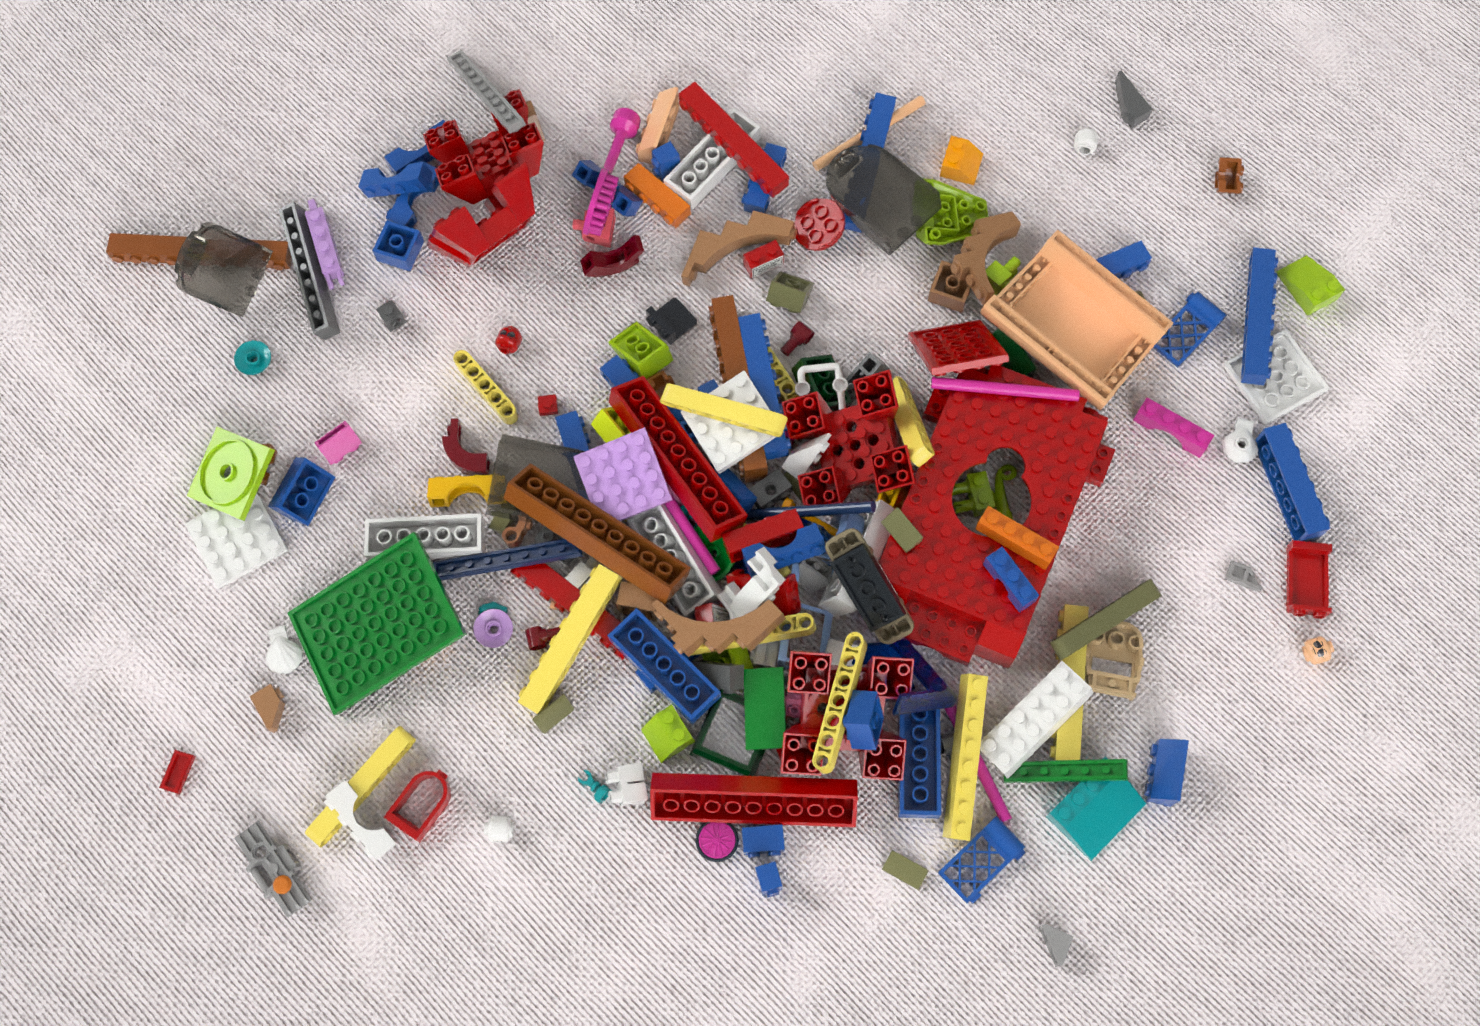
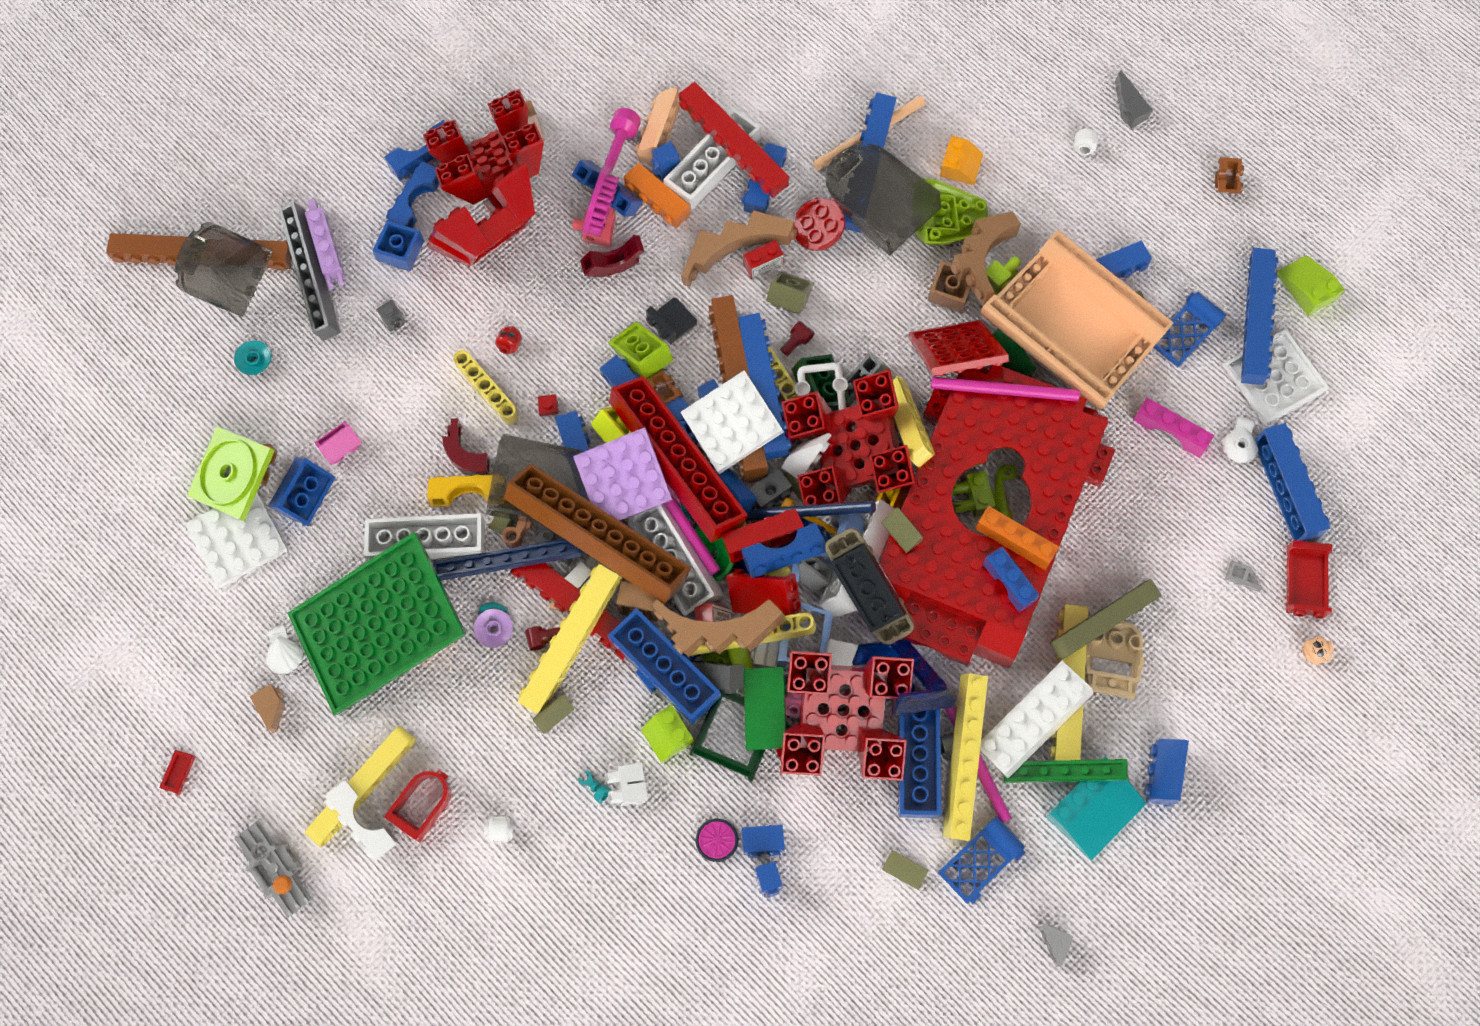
(413, 178): blue arch -> none
(486, 92): light grey plate -> none
(724, 410): light yellow beam -> none
(753, 799): red brick -> none
(757, 590): white bracket -> none
(838, 692): light yellow beam -> none
(864, 720): blue brick -> none

